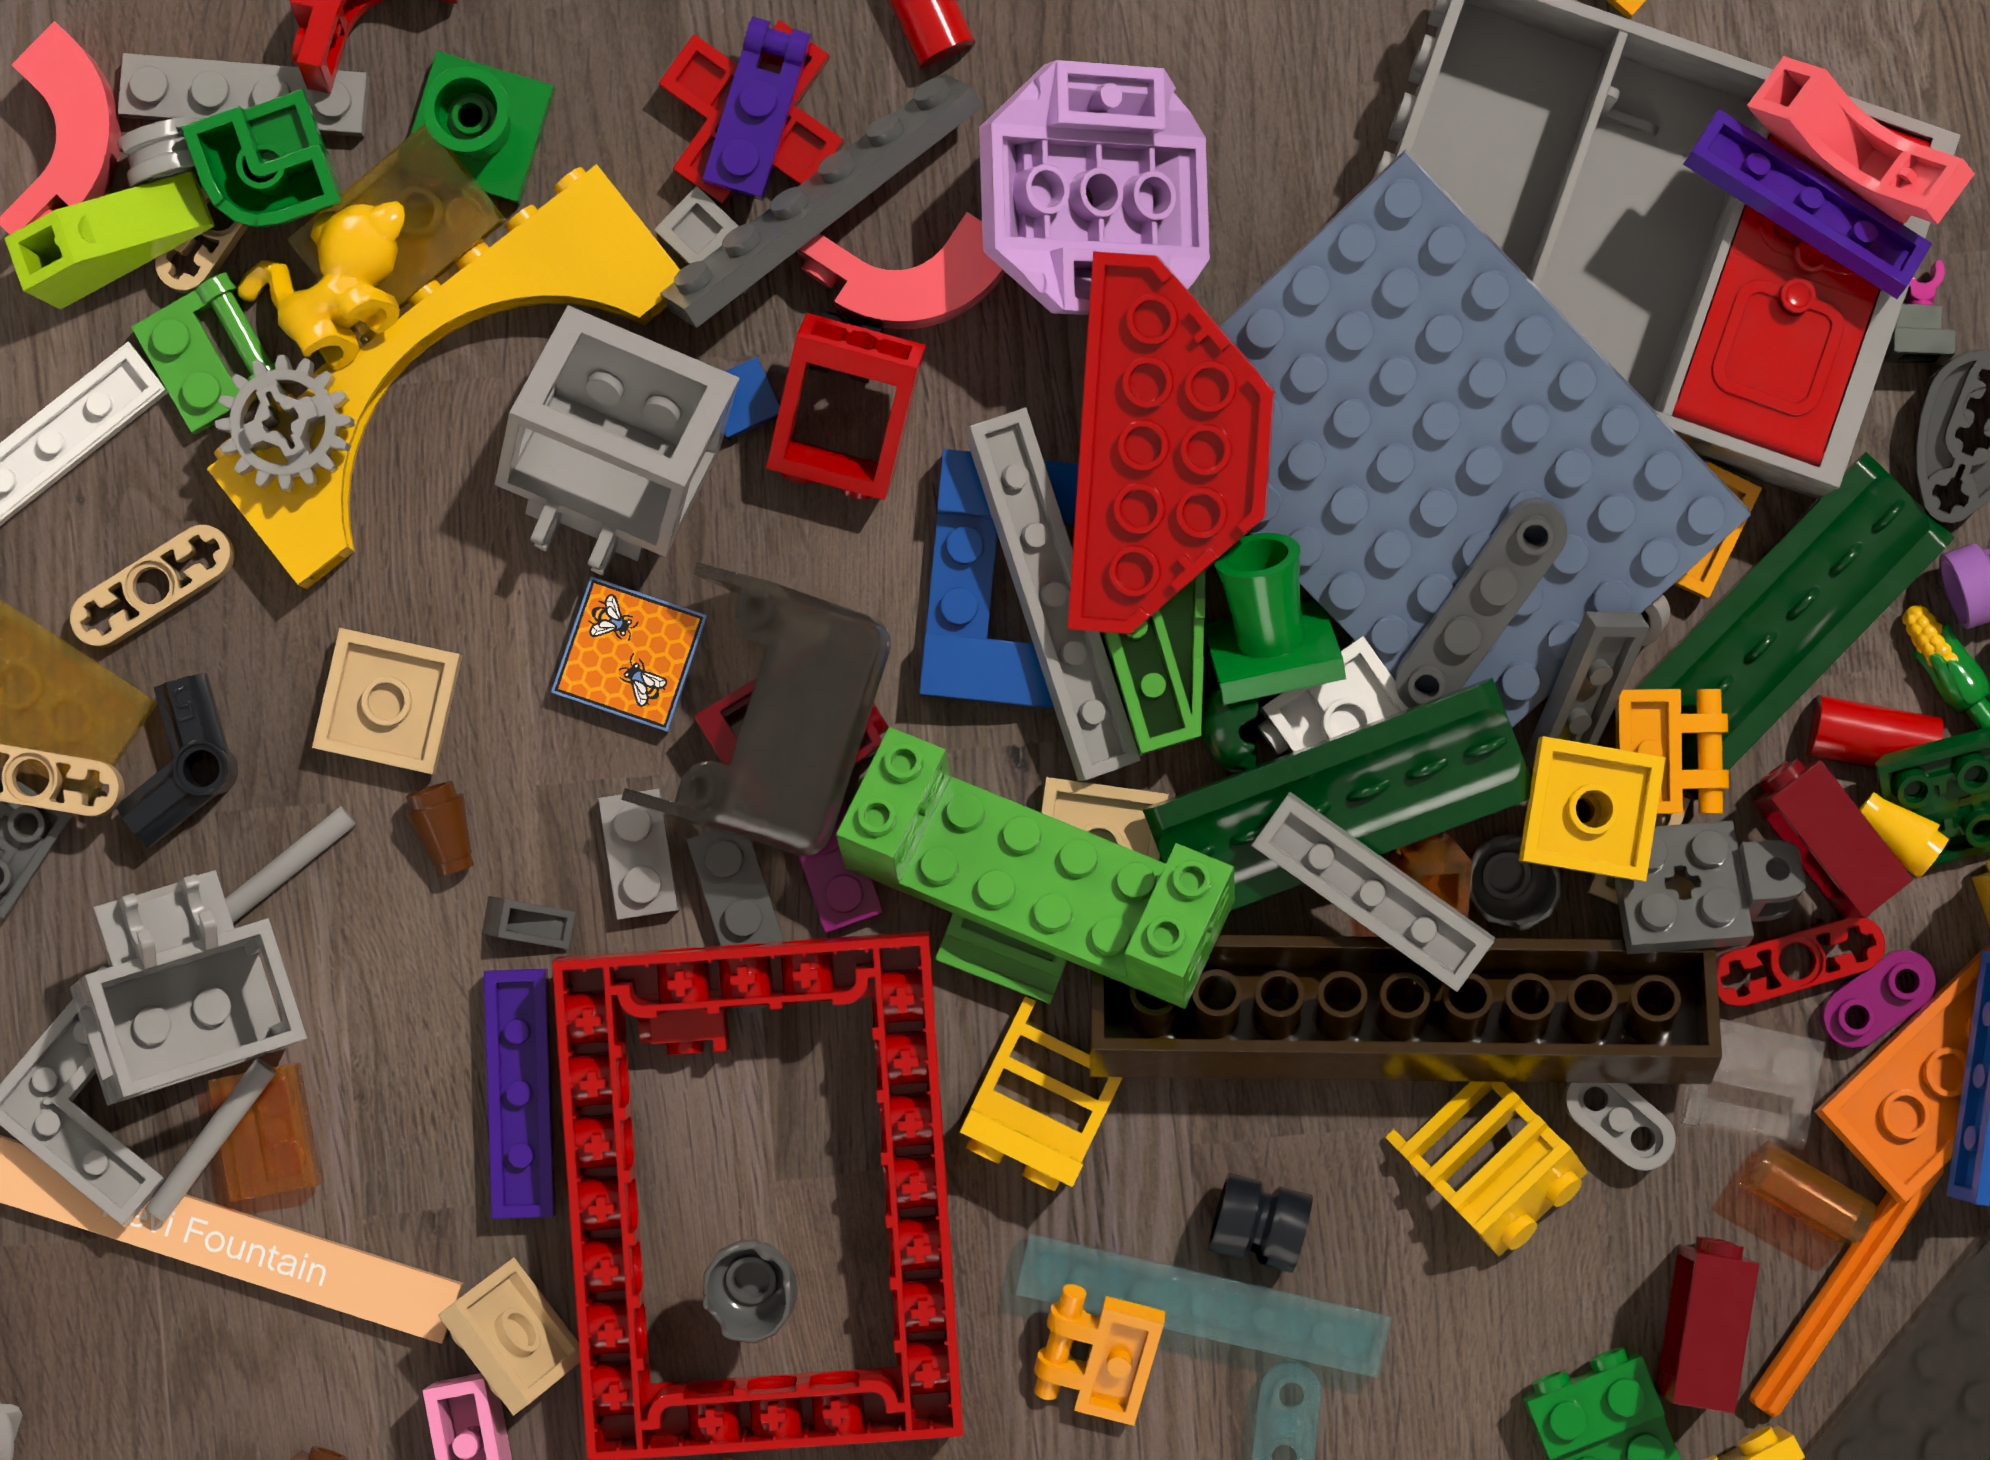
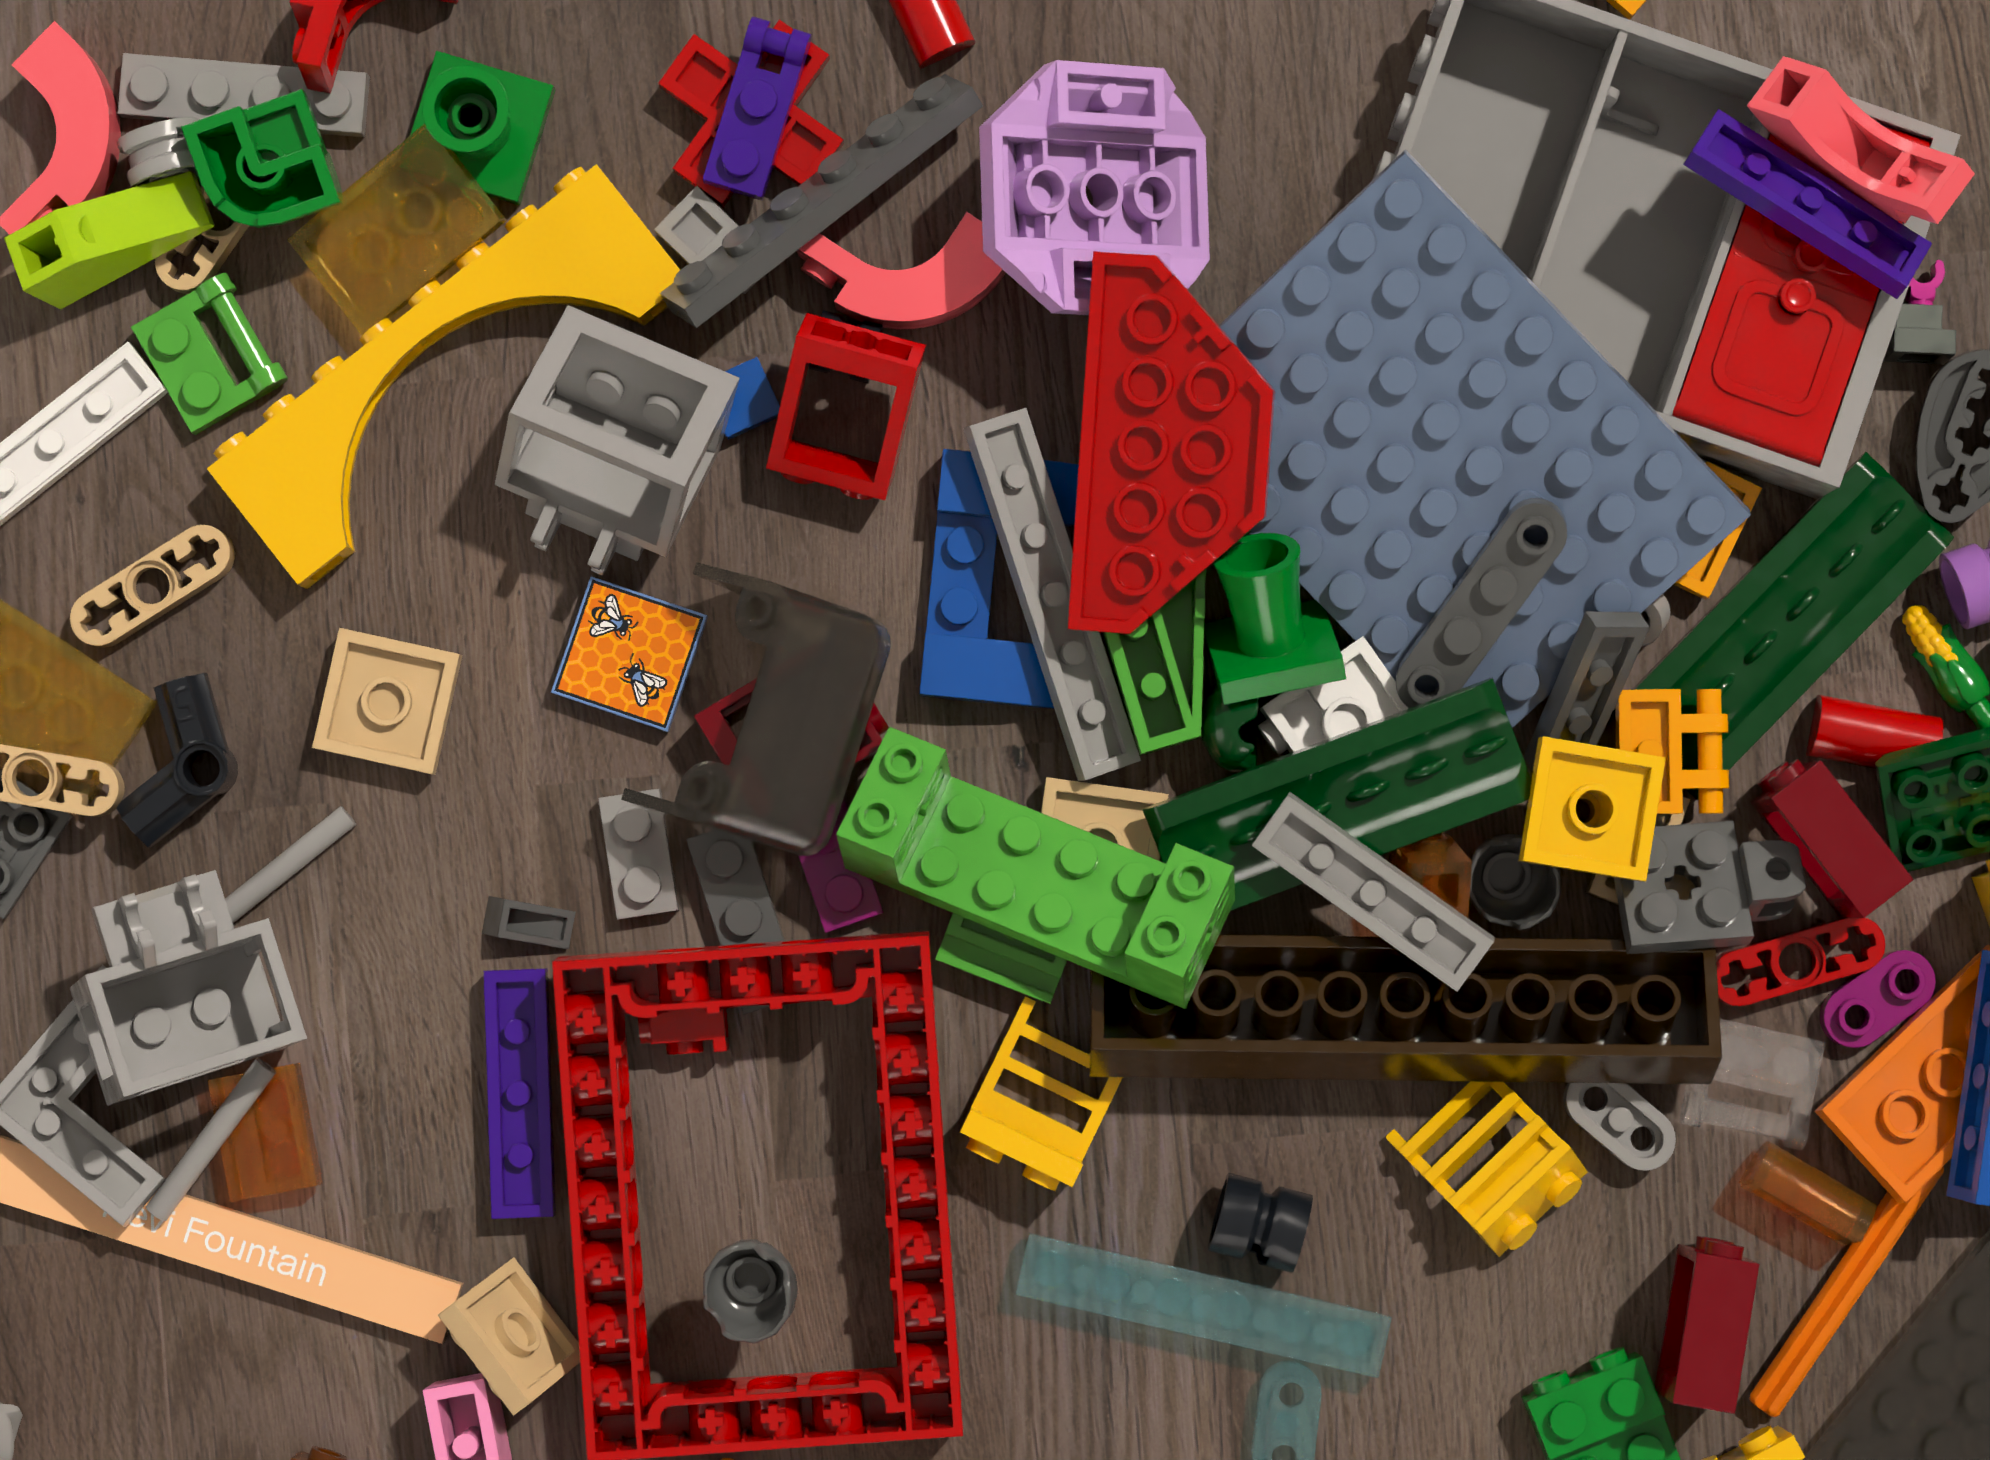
(259, 435): light grey gear -> none
(354, 256): yellow animal -> none
(441, 826): reddish brown cone -> none
(1118, 1359): light orange plate -> none
(1907, 834): yellow cone -> none

